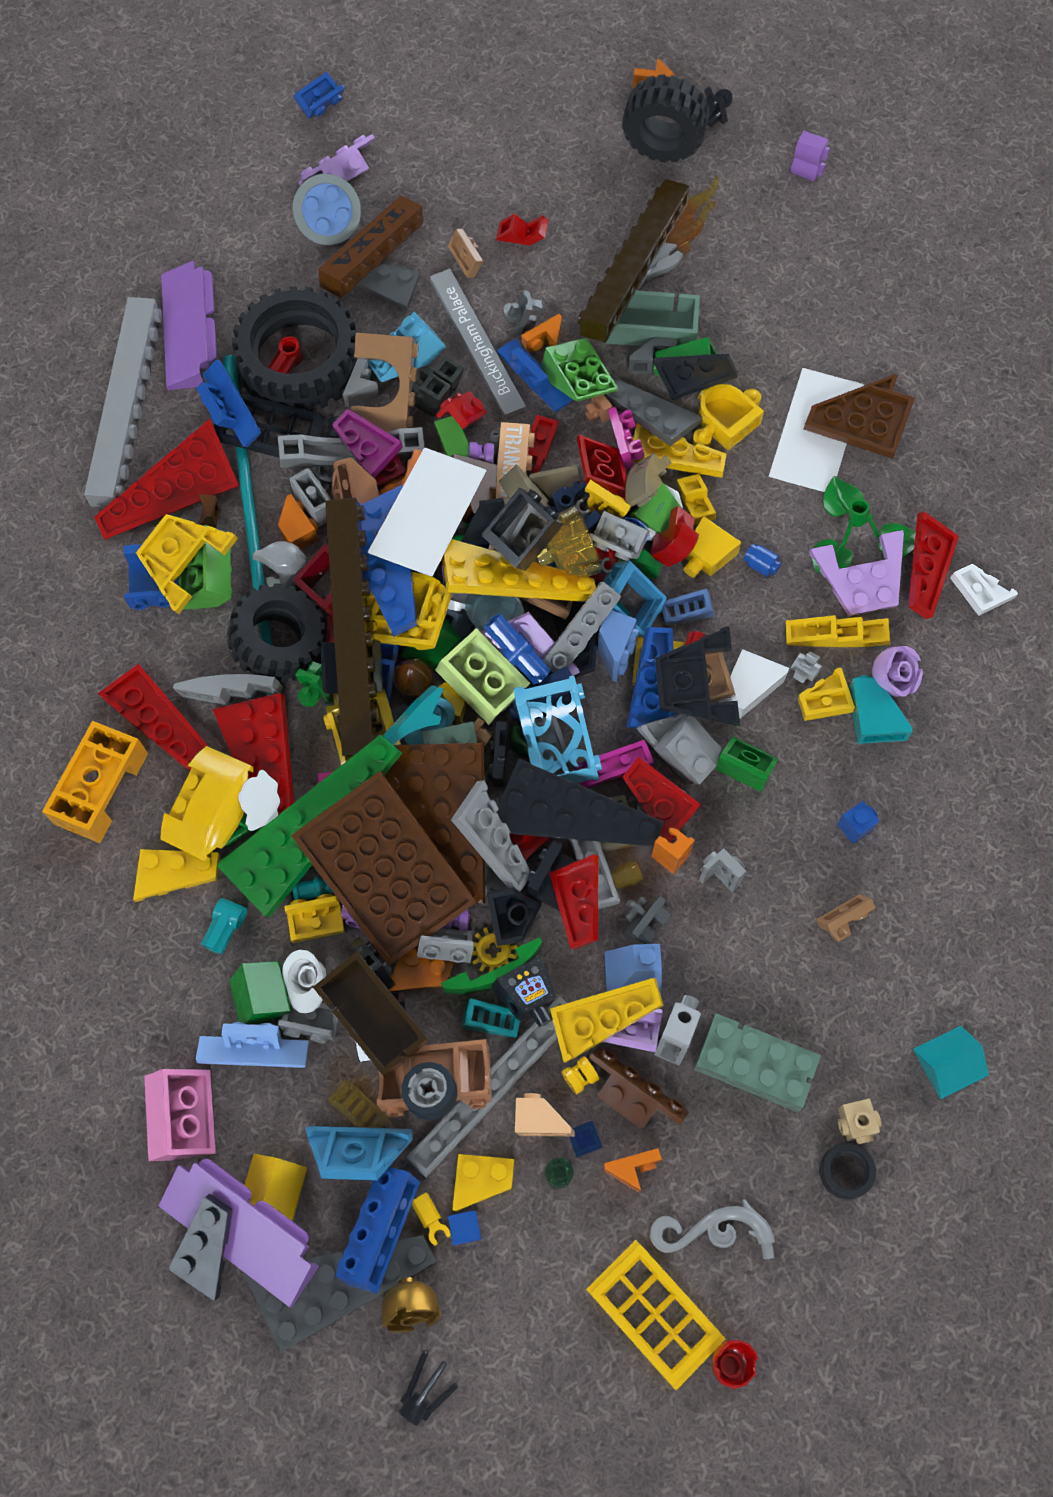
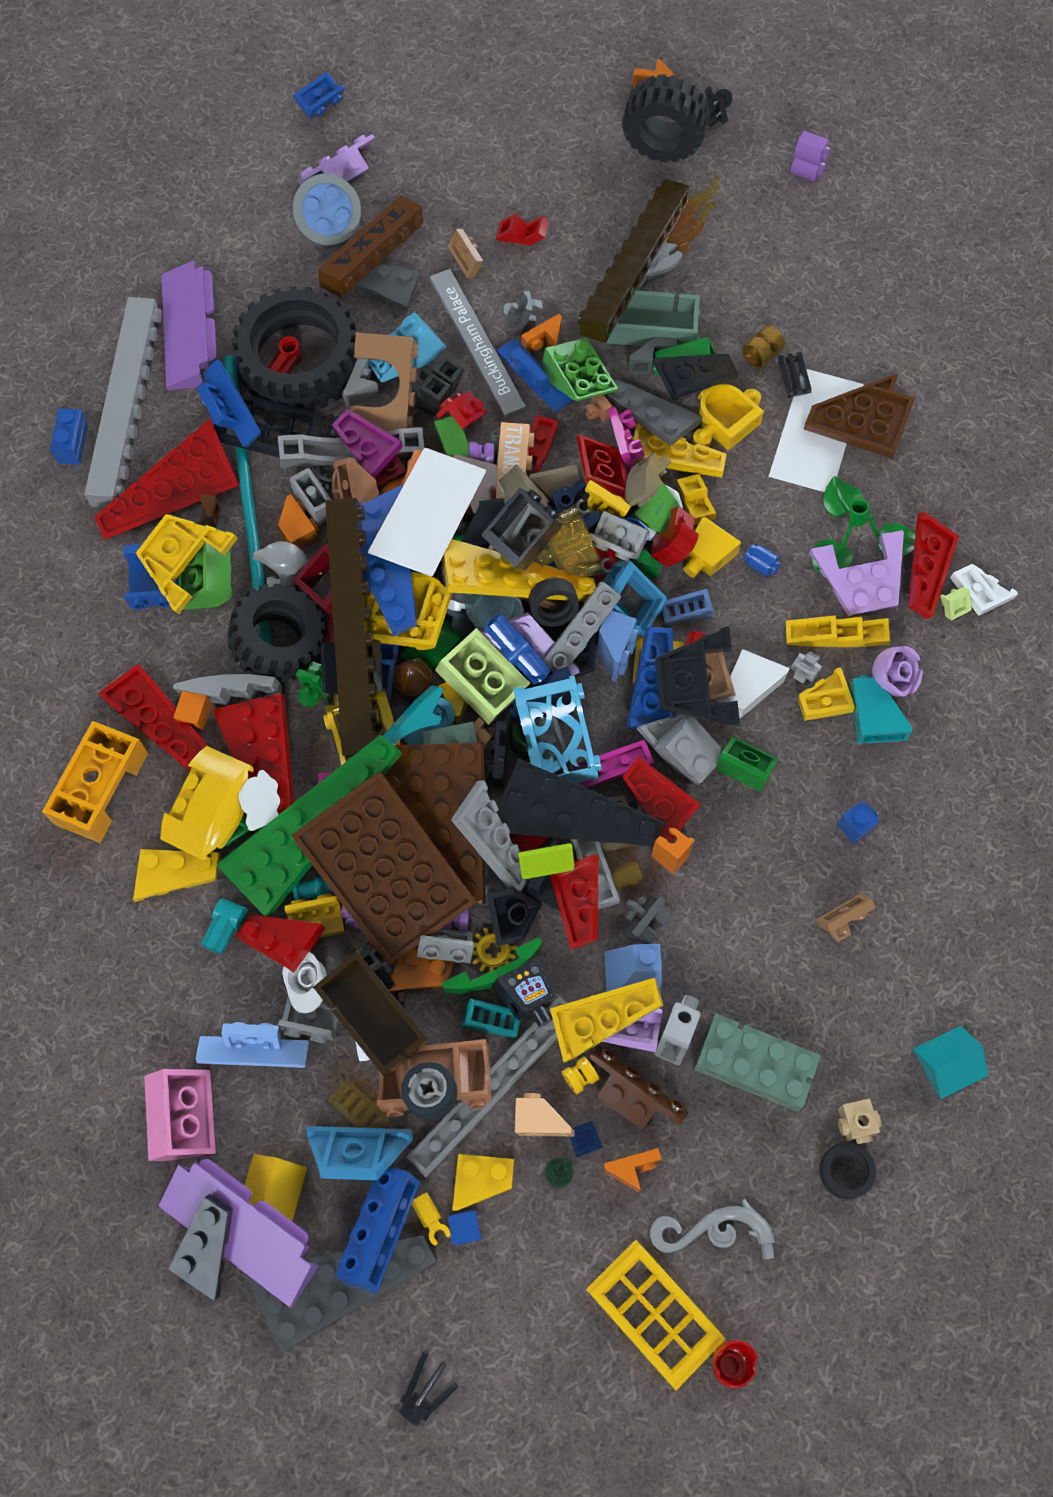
(69, 436): none -> blue brick
(193, 709): none -> orange panel
(259, 992): slope -> none
(280, 939): none -> red wing
(409, 1305): pearl gold cylinder -> none
(546, 861): none -> lime slope
(551, 587): none -> black tyre
(725, 867): light grey bracket -> none
(763, 347): none -> pearl gold wheel
(792, 359): none -> black tile
(956, 603): none -> yellowish green tile

